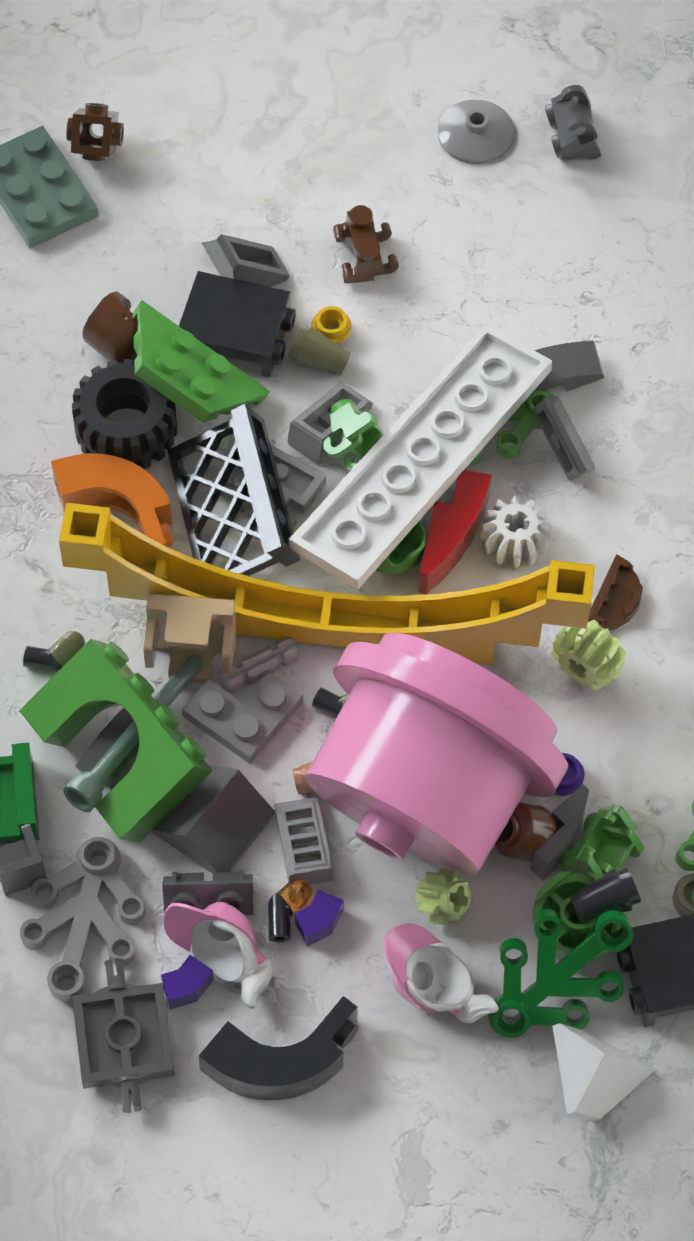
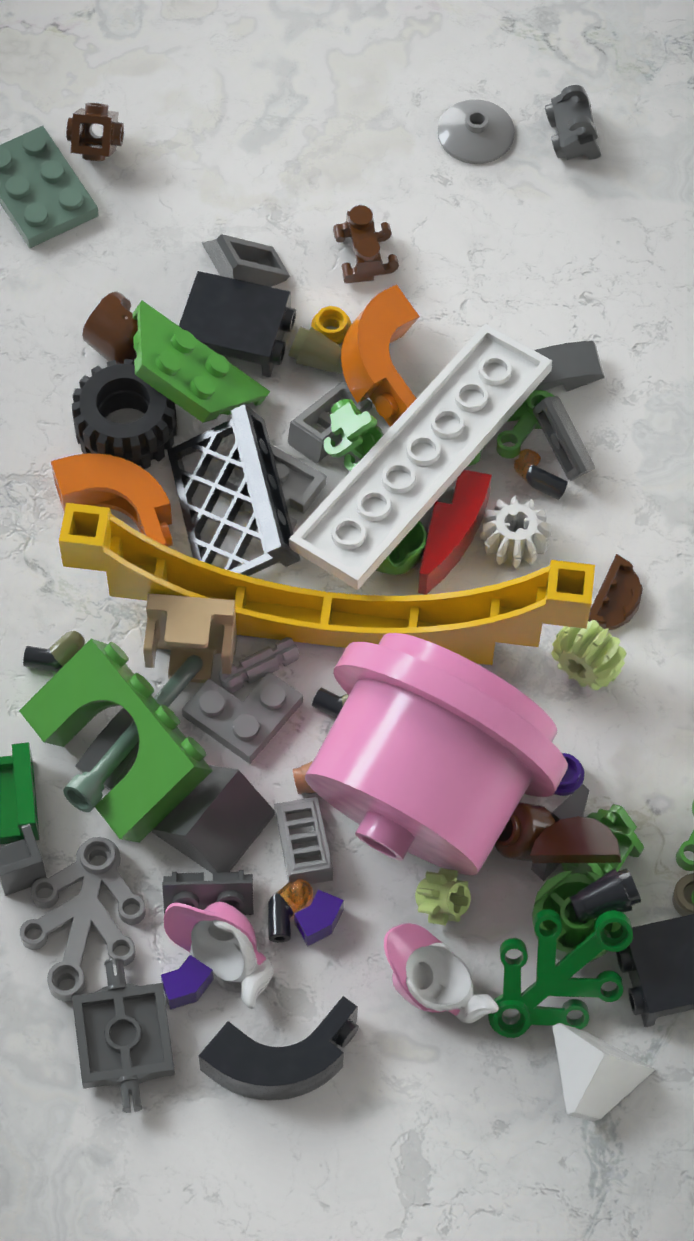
(367, 355): none -> orange arch
(536, 477): none -> black arm
(576, 841): none -> reddish brown tile

